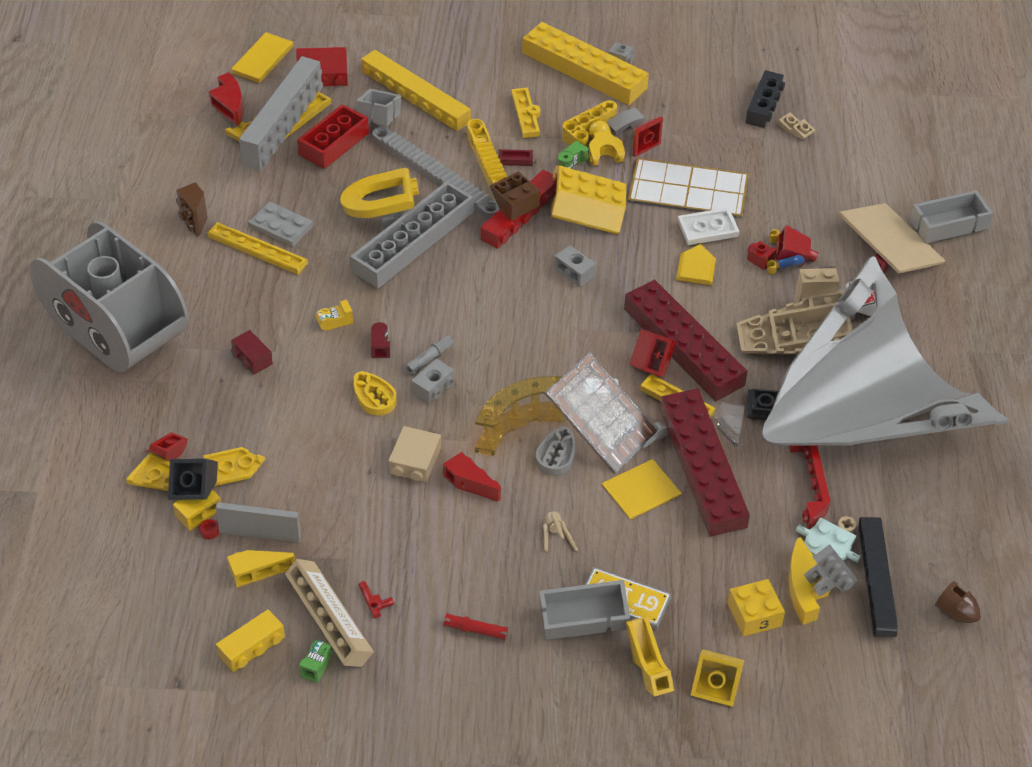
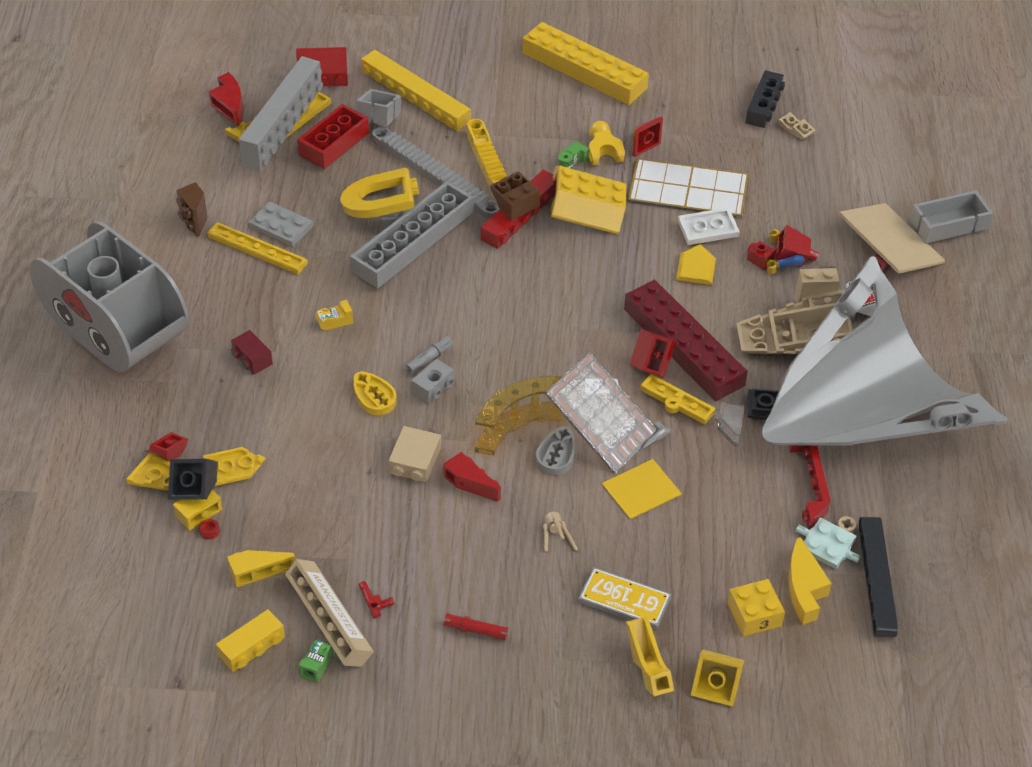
(258, 522): light grey tile -> none
(262, 57): yellow tile -> none
(379, 345): dark red leg -> none
(516, 157): dark red tile -> none
(526, 112): yellow hinge -> none
(575, 266): light grey brick -> none
(578, 127): yellow beam -> none
(584, 609): light grey piece -> none
(622, 52): light grey brick -> none
(625, 119): light grey slope -> none
(704, 462): dark red brick -> none
(832, 570): light grey plate -> none
(959, 604): reddish brown helmet -> none

